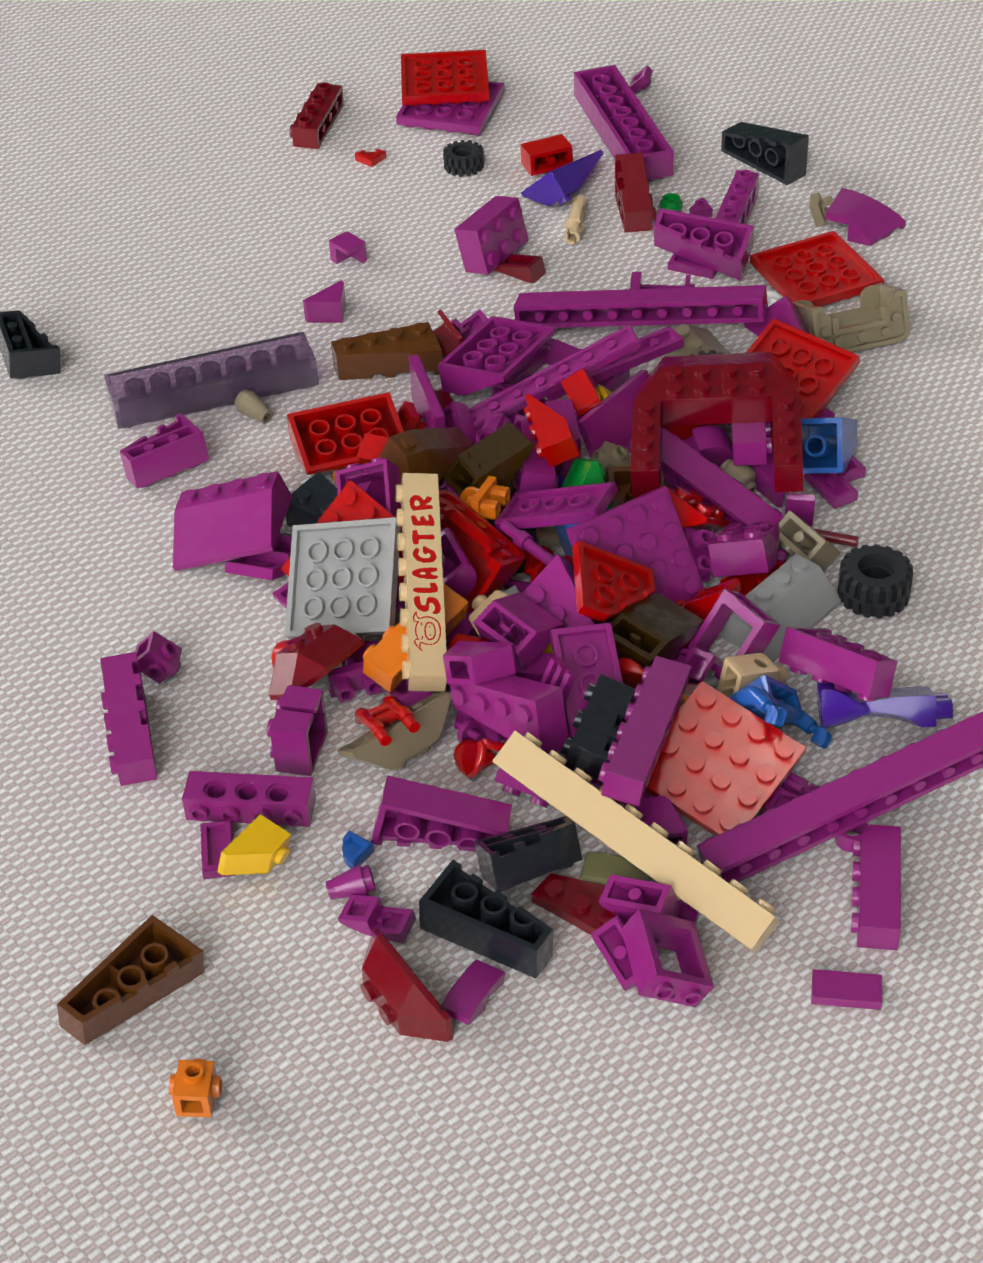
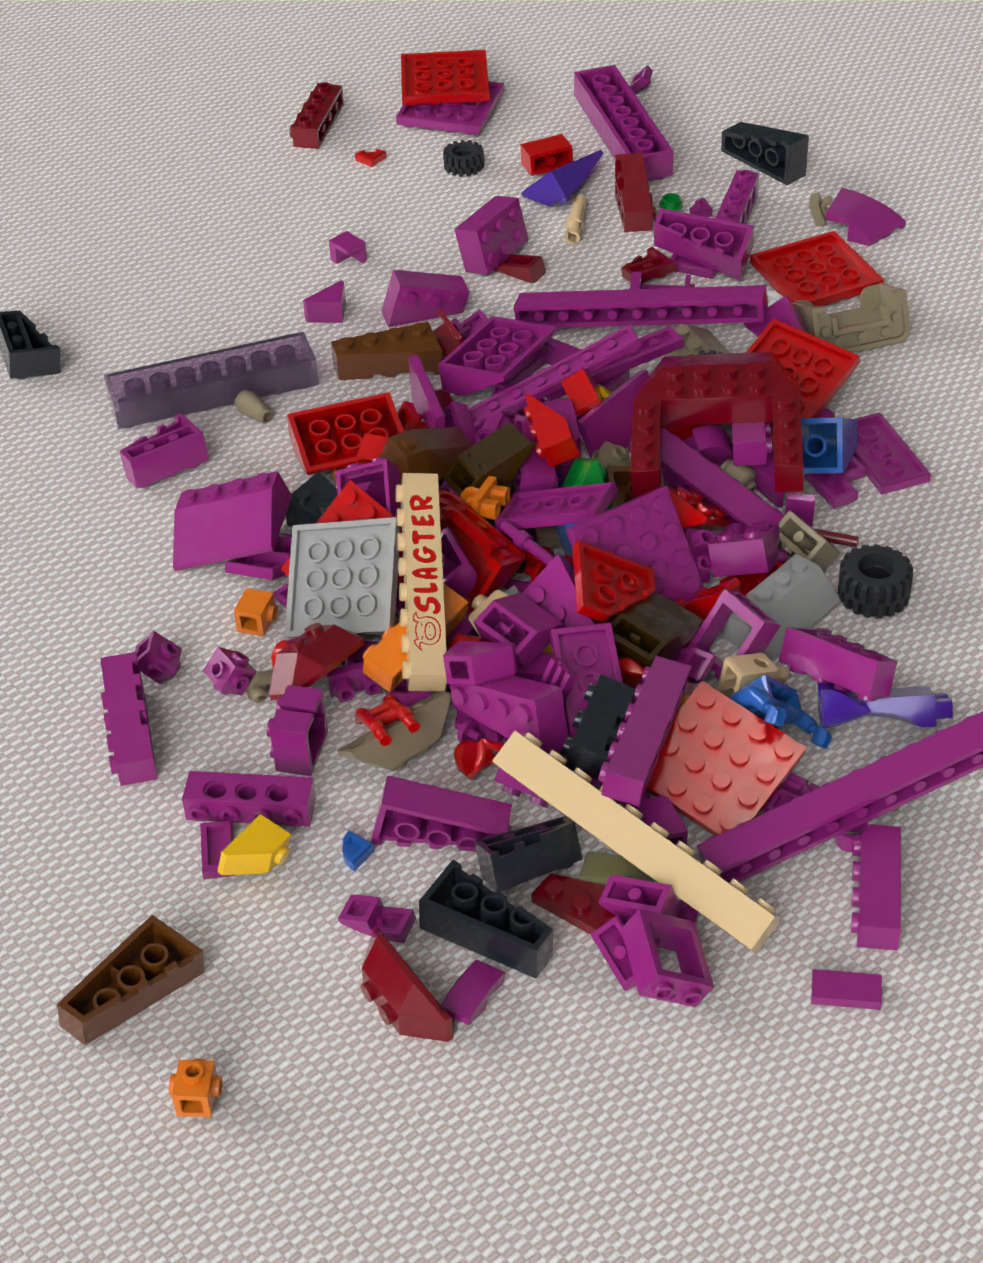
(229, 671): none -> magenta brick
(255, 612): none -> orange brick
(258, 684): none -> dark tan arm
(353, 881): magenta cone -> none
(420, 295): none -> magenta wedge
(652, 266): none -> dark red wing
(886, 456): none -> magenta tile

